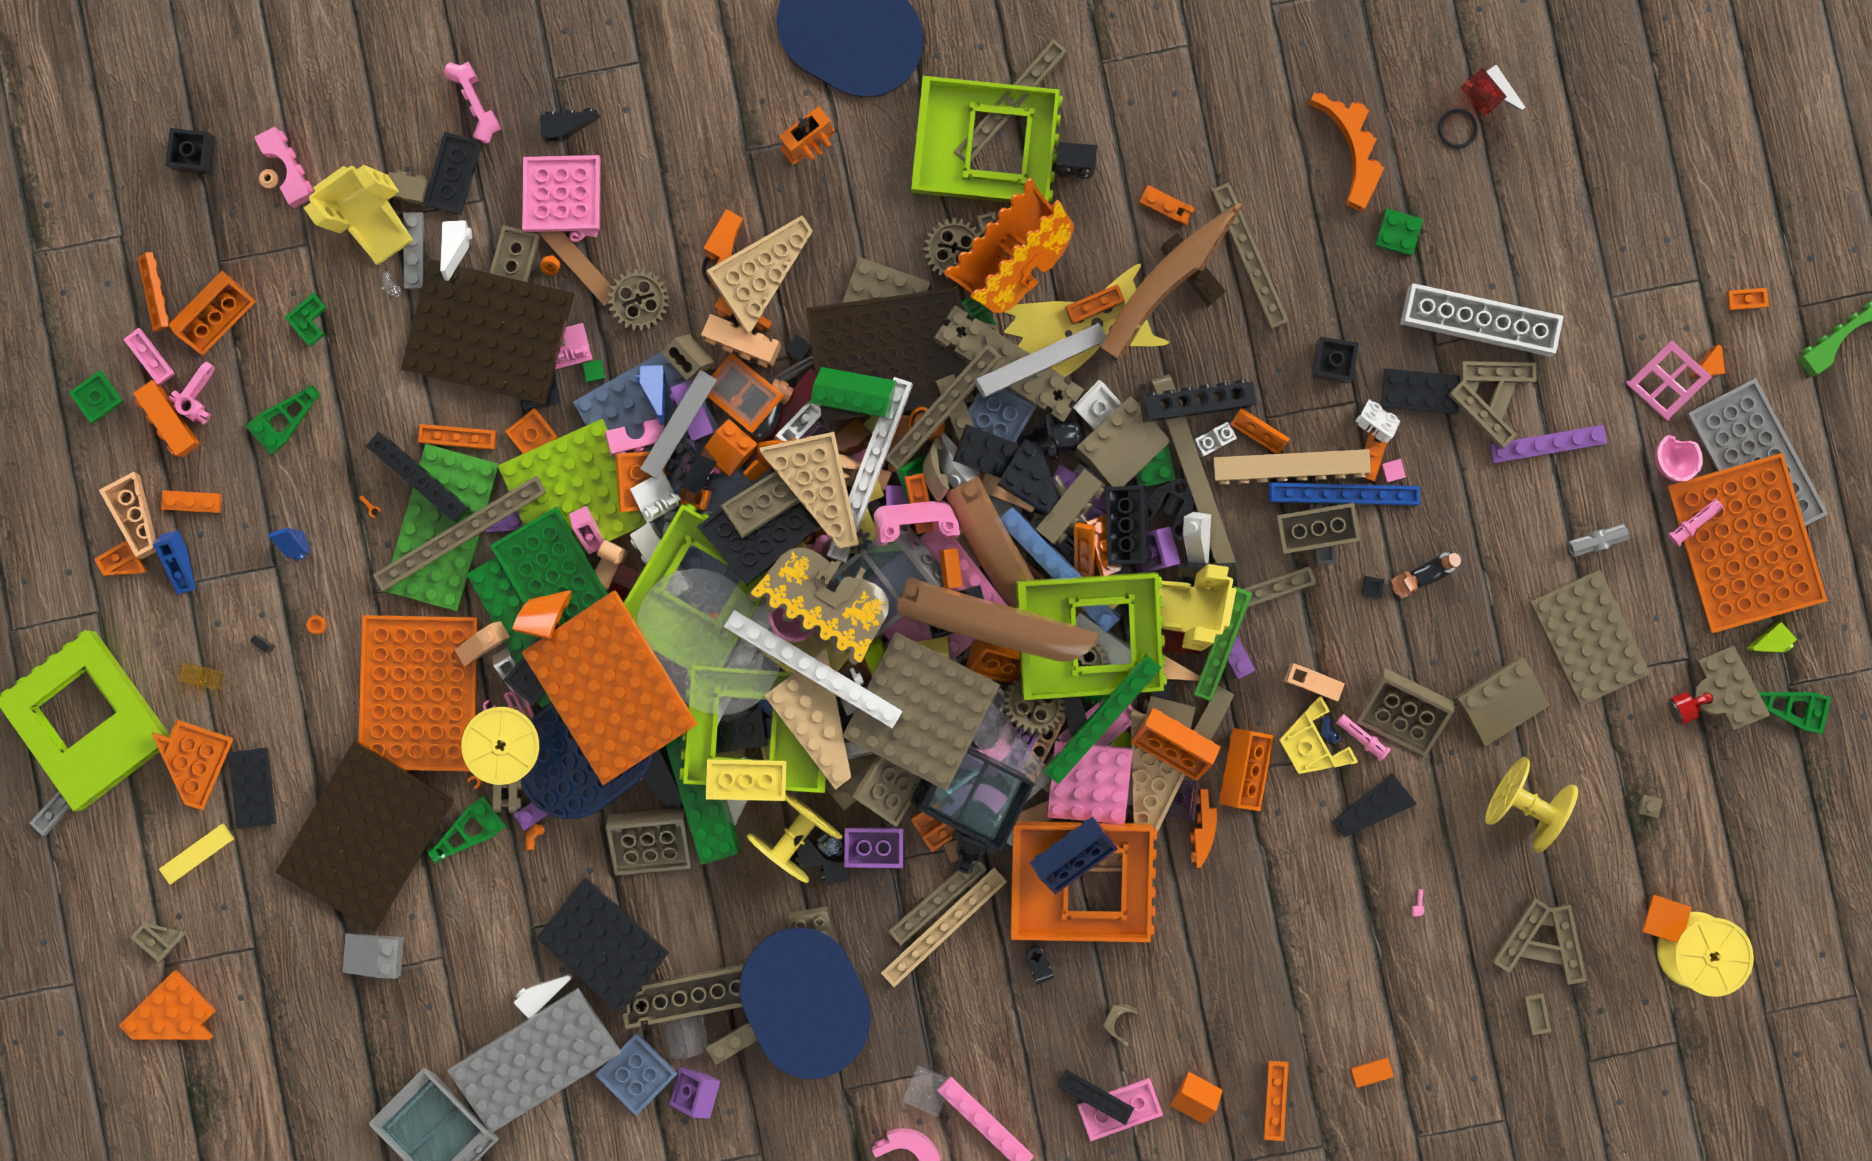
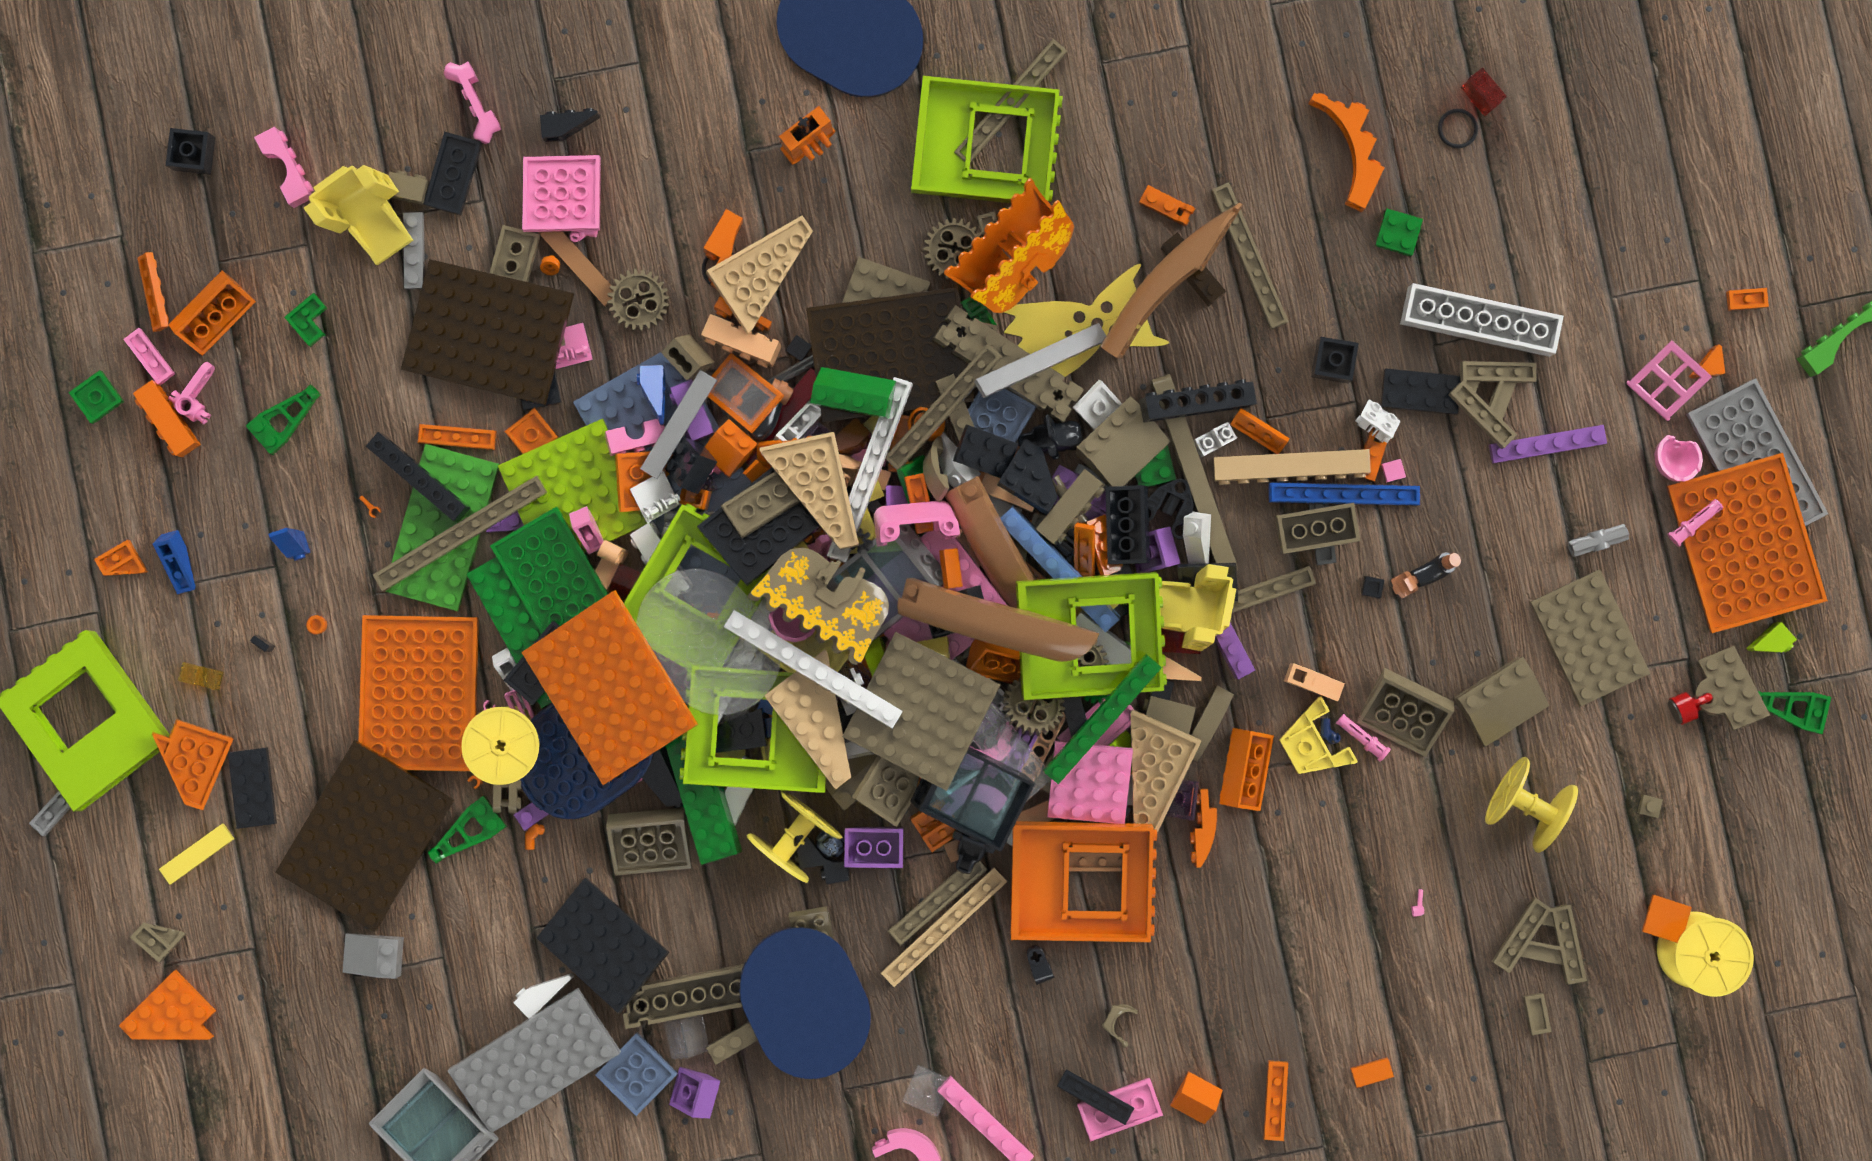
(131, 512): light nougat wedge -> none
(191, 501): orange plate -> none
(273, 181): light nougat plate -> none
(388, 286): clear arm -> none
(454, 246): white slope -> none
(482, 642): light nougat slope -> none
(542, 614): orange slope -> none
(594, 371): green tile -> none
(746, 780): light yellow plate -> none
(1073, 855): dark blue slope -> none
(1076, 160): black brick -> none
(1095, 304): orange tile -> none
(1175, 744): orange slope -> none
(1221, 648): bright green tile -> none
(1378, 804): black wing -> none
(1503, 84): white sticker -> none

